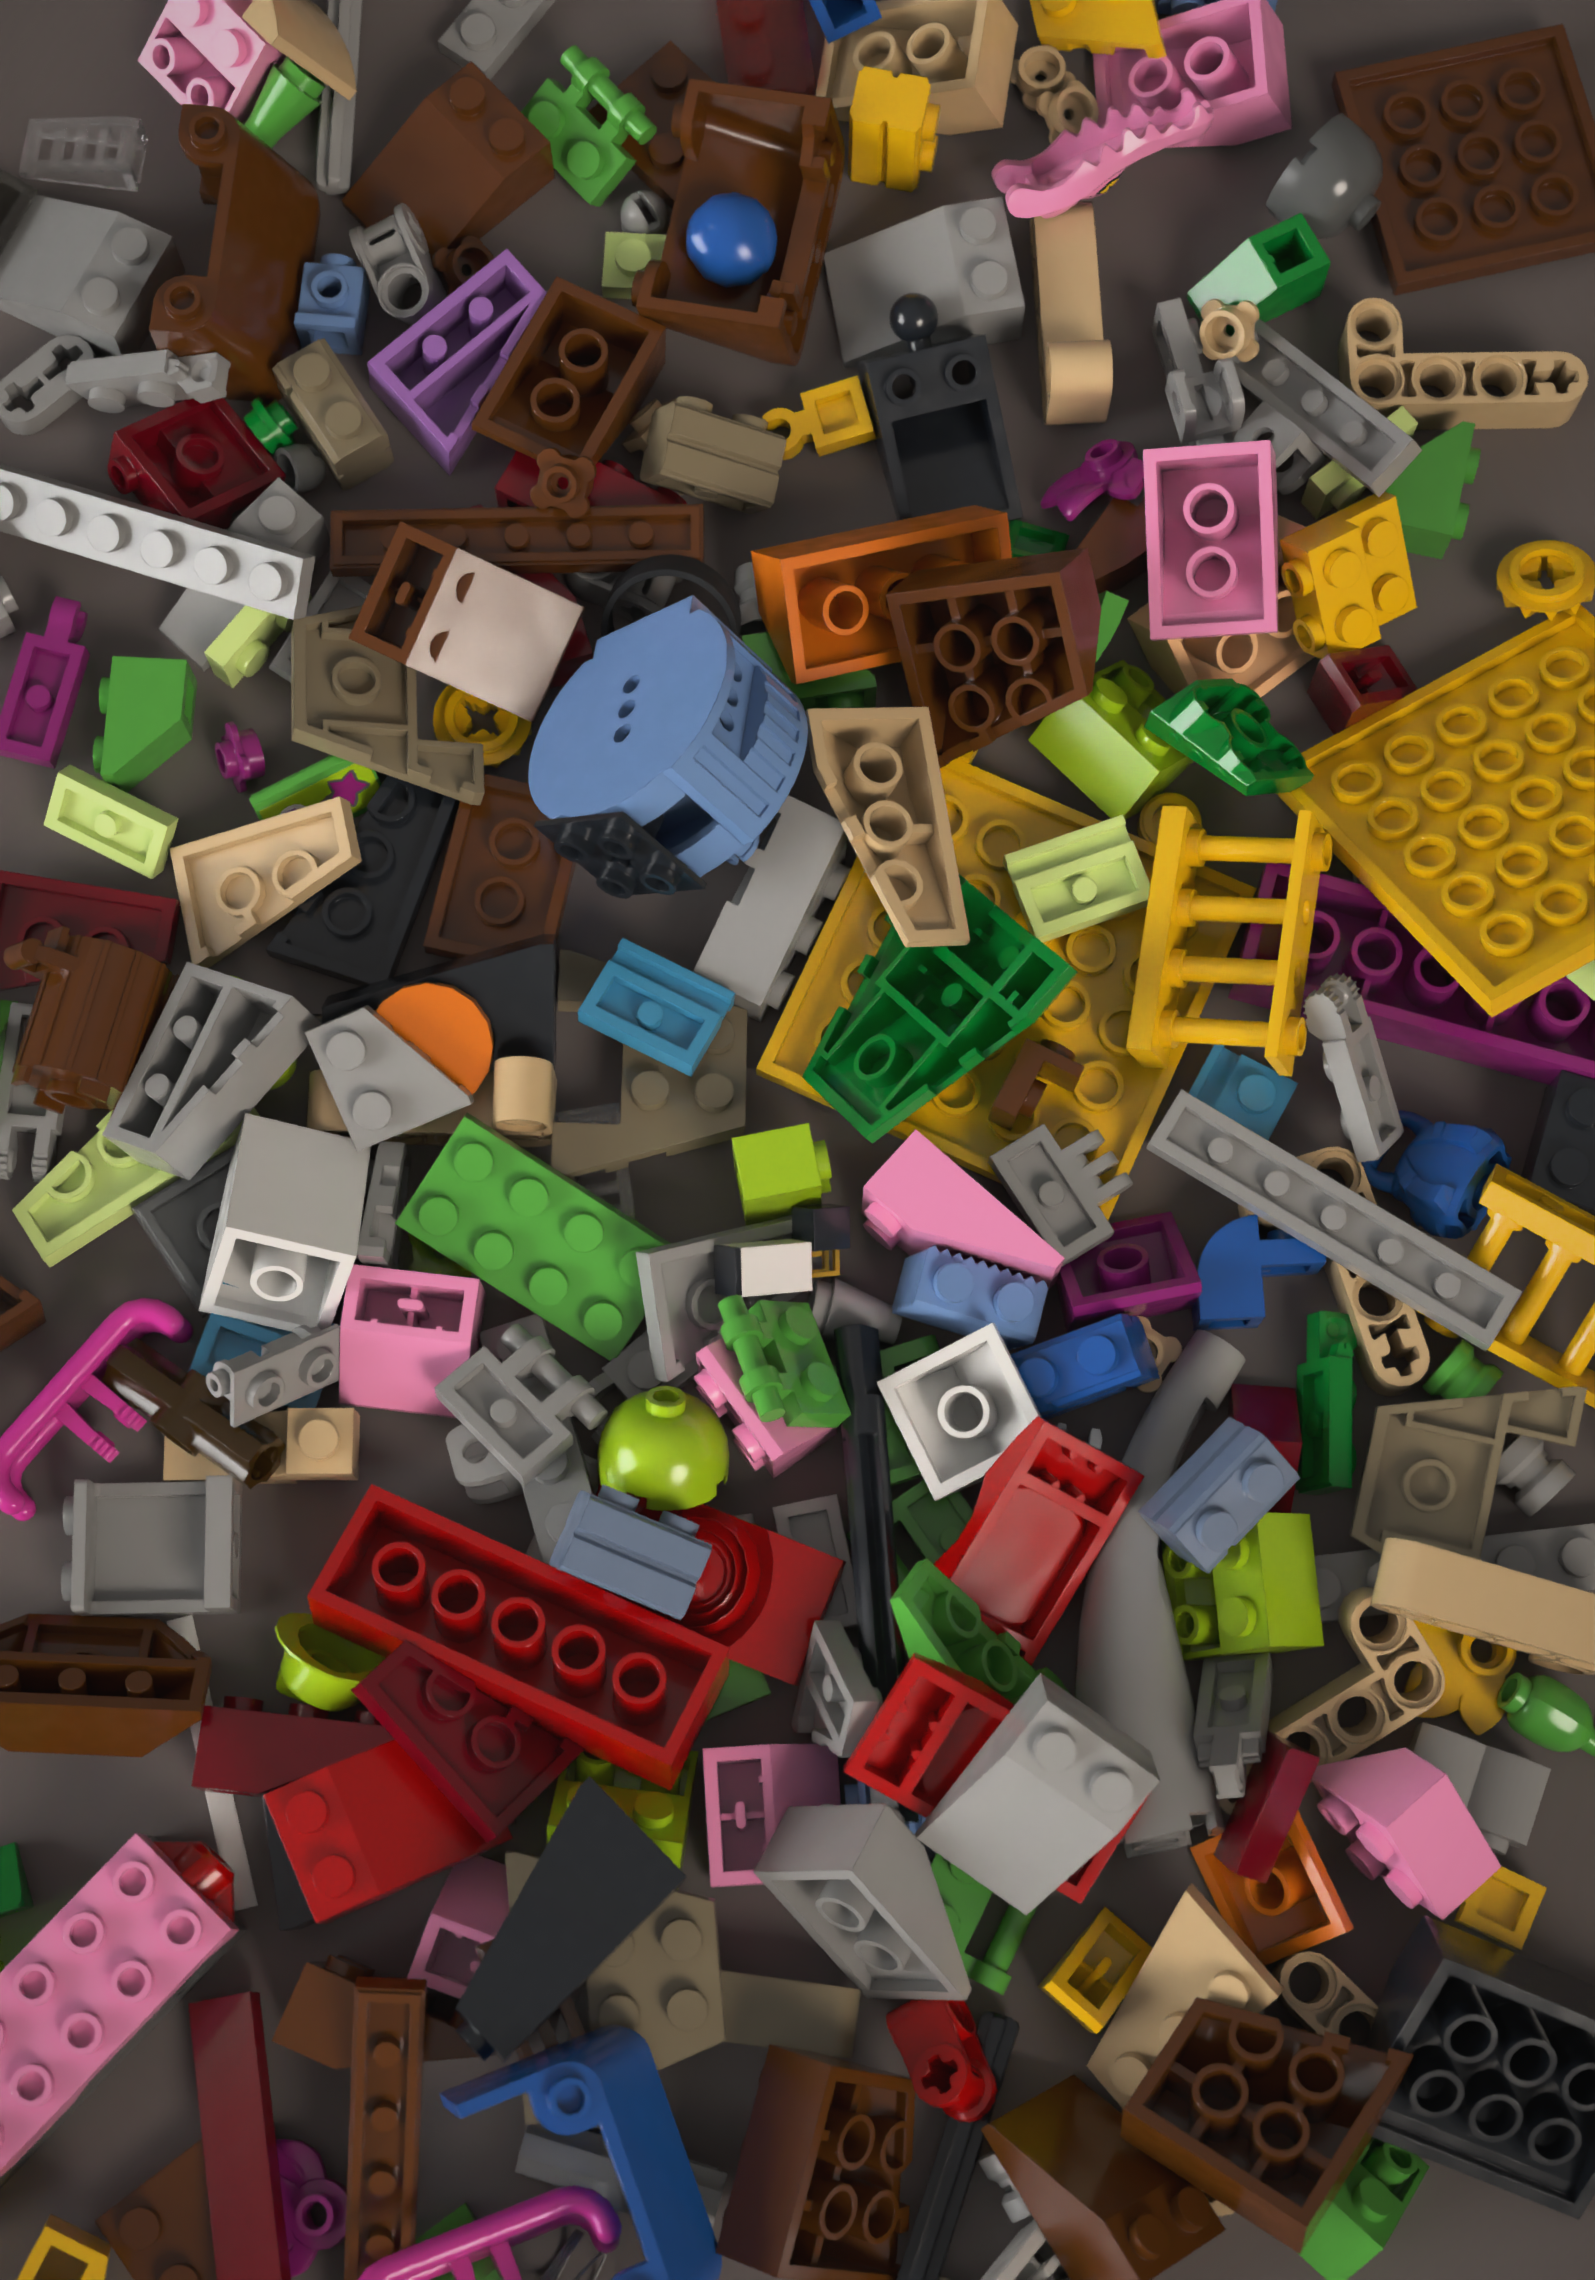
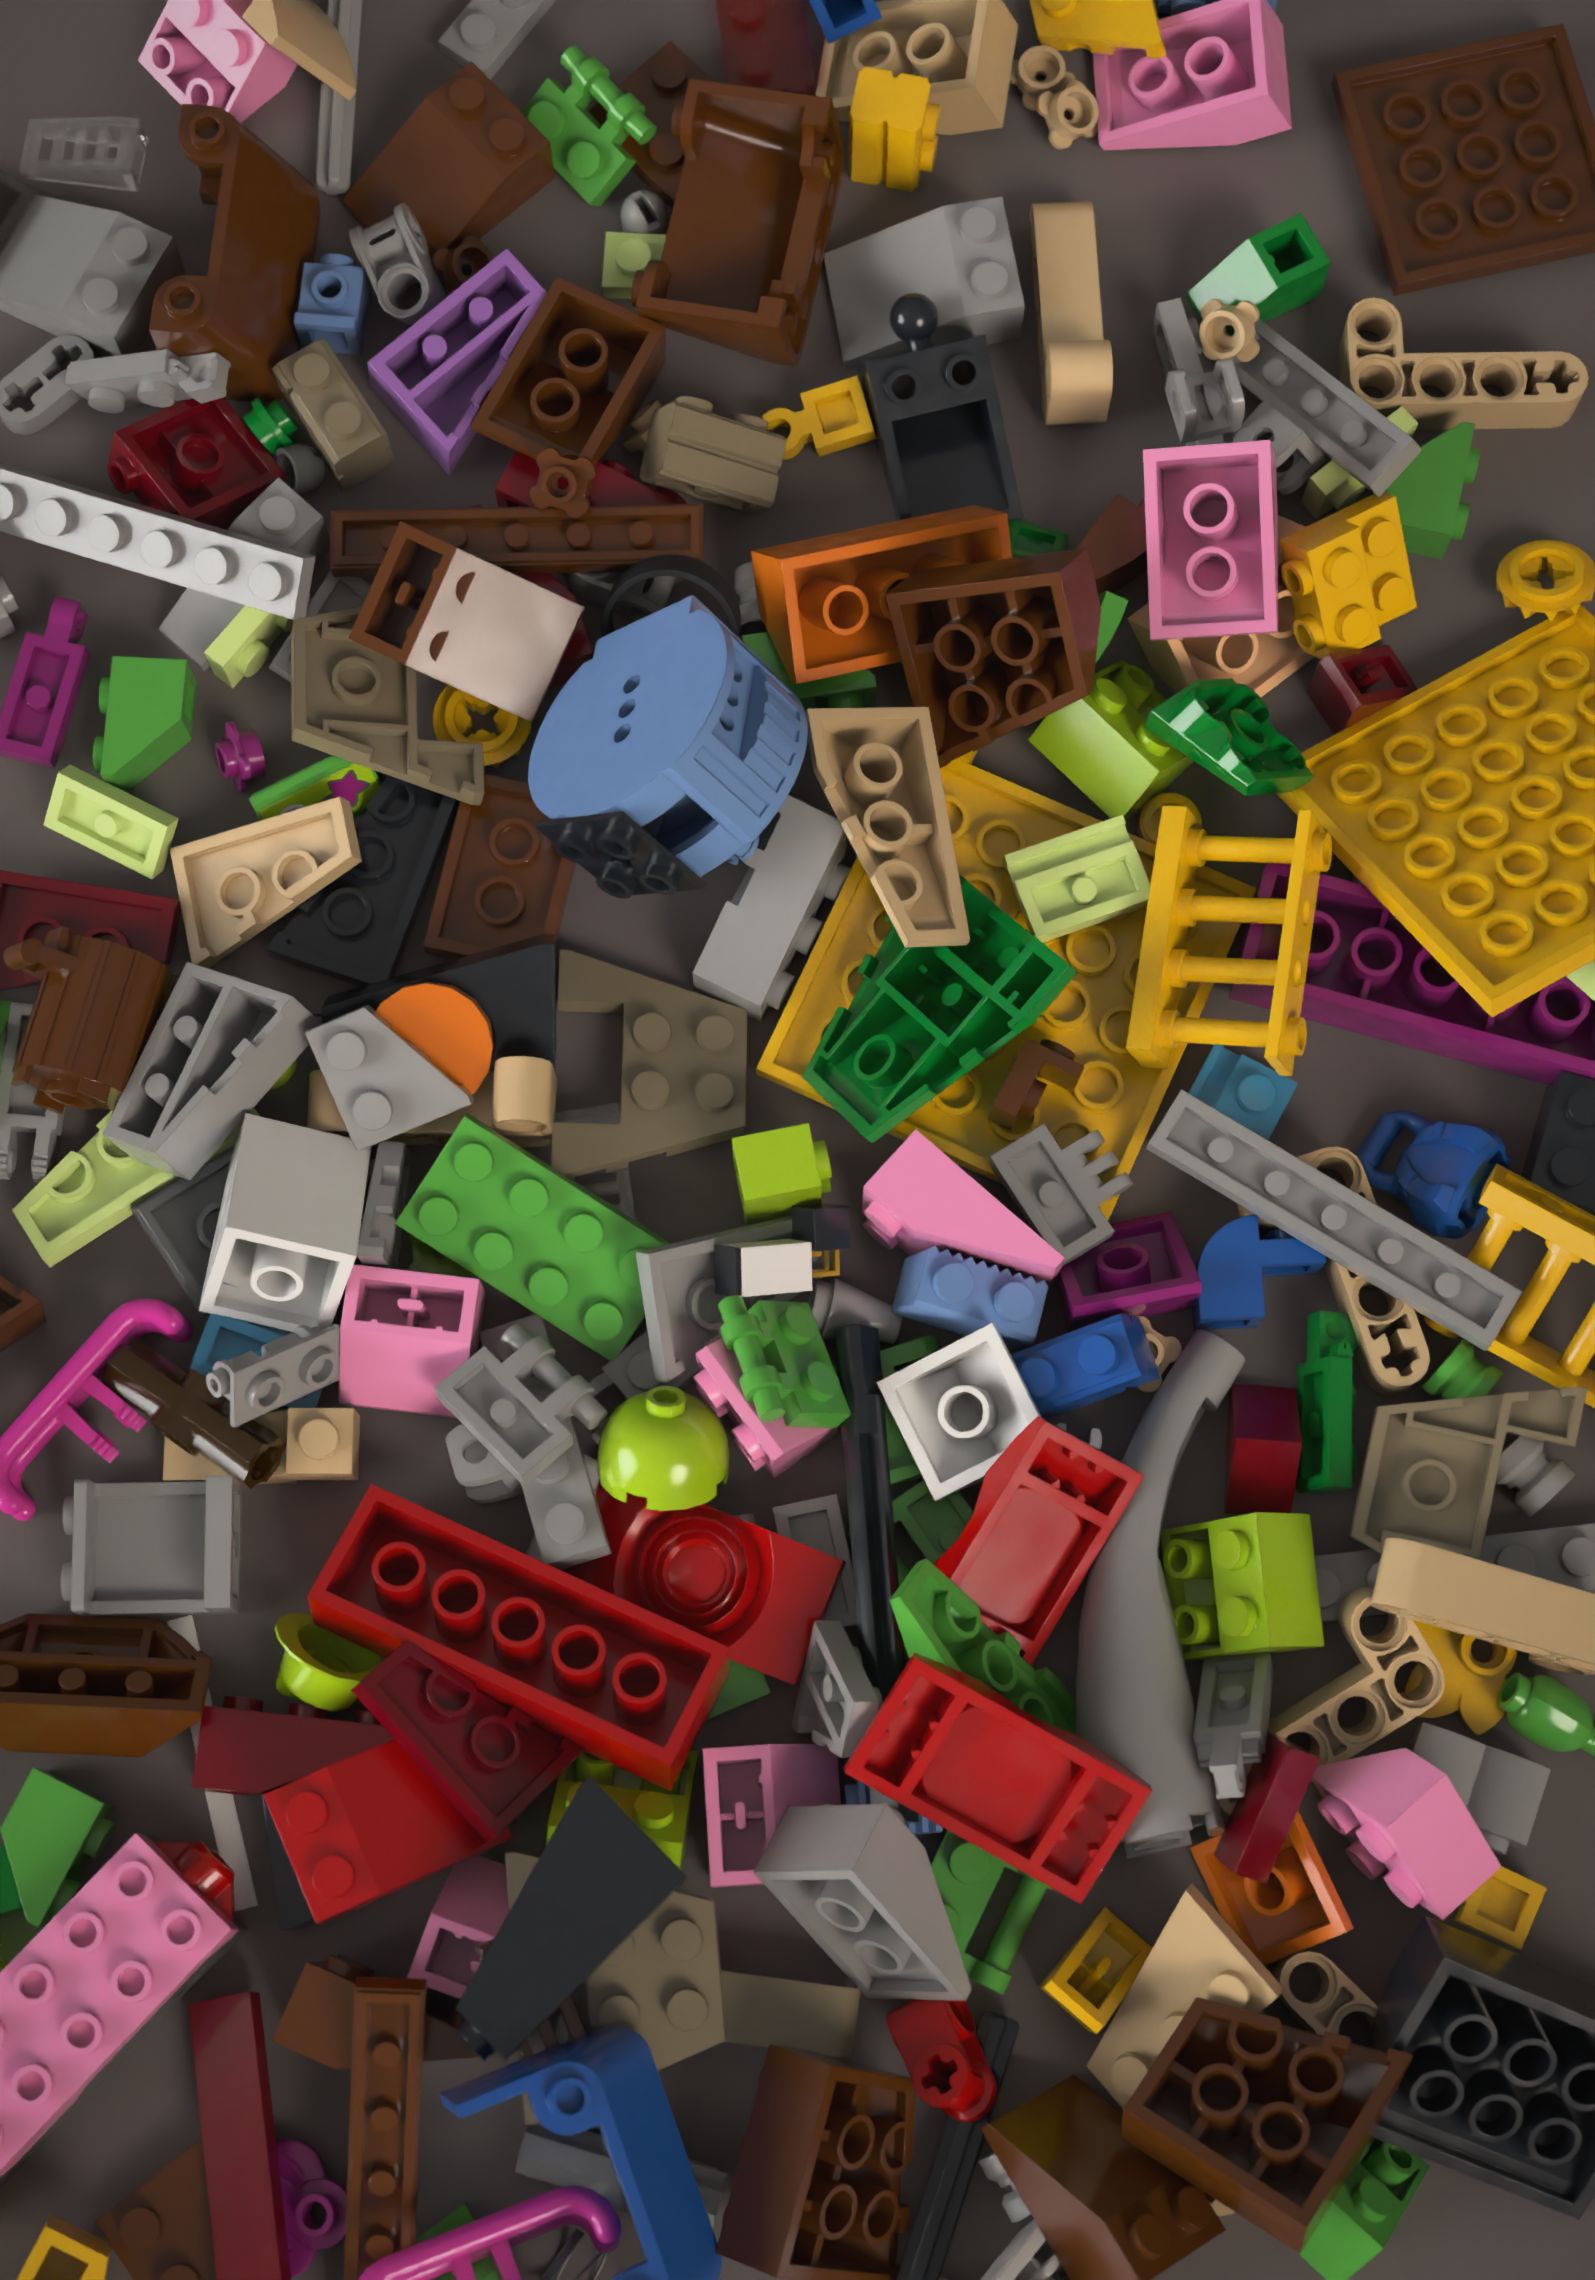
(50, 1840): none -> bright green slope
(284, 101): bright green cone -> none
(631, 1552): sand blue brick -> none
(656, 1007): dark azure plate -> none
(731, 239): blue hair -> none
(1040, 1797): light grey slope -> none
(1096, 157): bright pink animal -> none
(1108, 469): magenta plate -> none
(1219, 1494): sand blue brick -> none
(1332, 182): dark grey cylinder -> none
(1354, 1066): light grey hinge -> none

